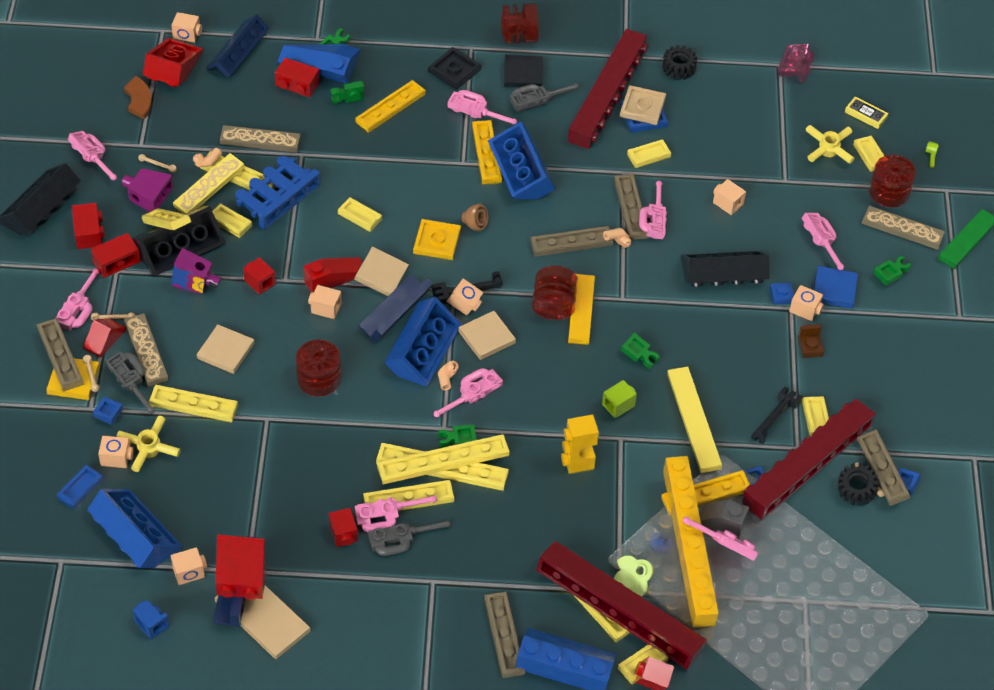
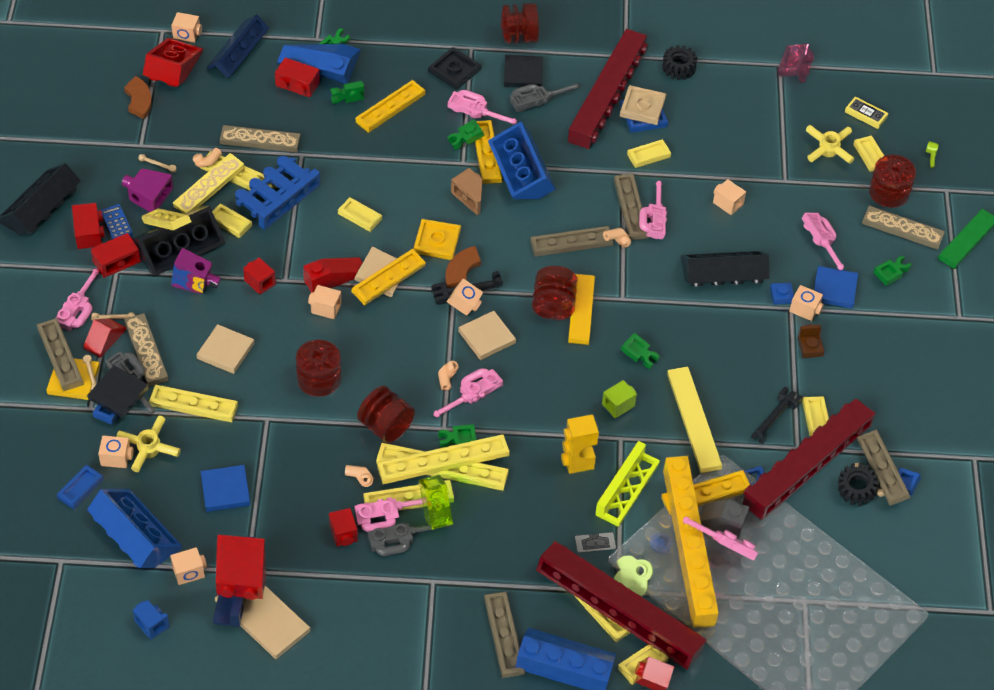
(91, 149): bright pink piece -> none
(116, 221): none -> tile
(117, 391): none -> black tile
(225, 488): none -> blue tile
(361, 473): none -> light nougat arm
(386, 414): none -> clear red wheel
(388, 277): none -> yellow tile
(394, 307): dark blue panel -> none
(423, 342): blue slope -> none
(435, 502): none -> clear neon green brick
(461, 265): none -> dark orange tile
(467, 133): none -> green plate
(468, 189): none -> medium nougat slope
(476, 217): medium nougat brick -> none
(595, 542): none -> sticker
(621, 479): none -> neon yellow fence

